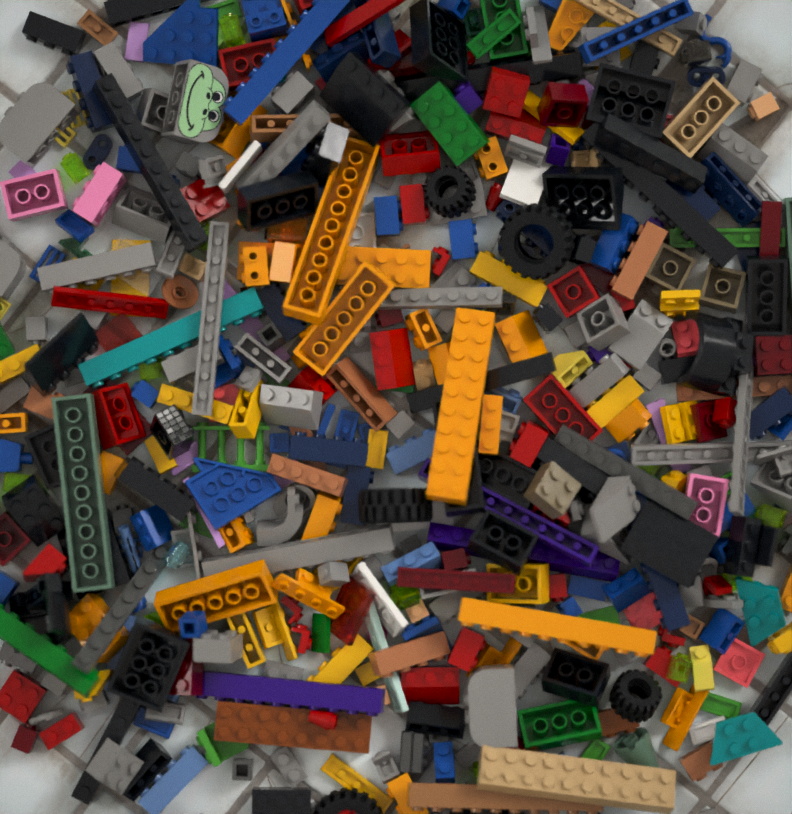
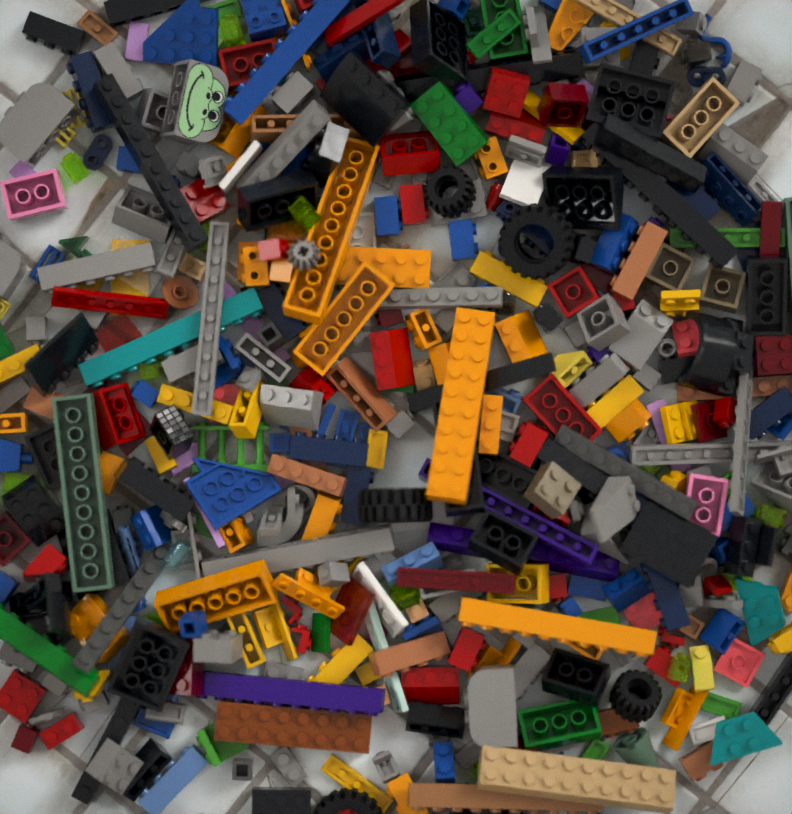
(74, 225): blue tile -> none
(99, 194): bright pink brick -> none
(172, 522): none -> light grey plate
(272, 520): none -> light grey plate
(273, 250): none -> brick
(296, 251): none -> light grey gear
(305, 213): none -> clear neon green brick
(323, 719): red cone -> none
(410, 544): dark grey plate -> none
(412, 452): medium blue brick -> none
(412, 752): dark grey brick -> none
(440, 264): red bracket -> none
(456, 559): dark red brick -> none
(762, 107): light nougat brick -> none

